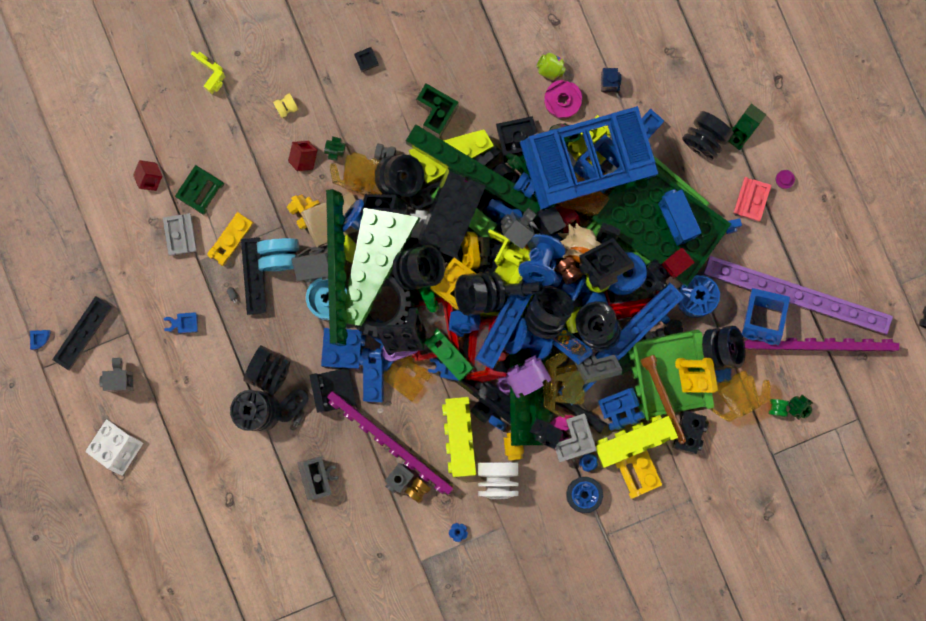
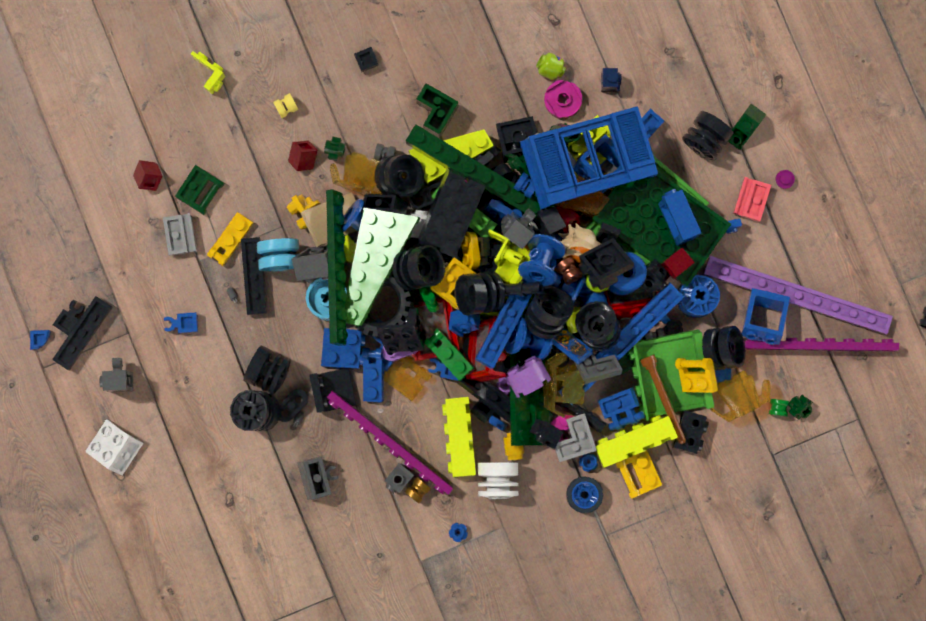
(68, 319): none -> black plate

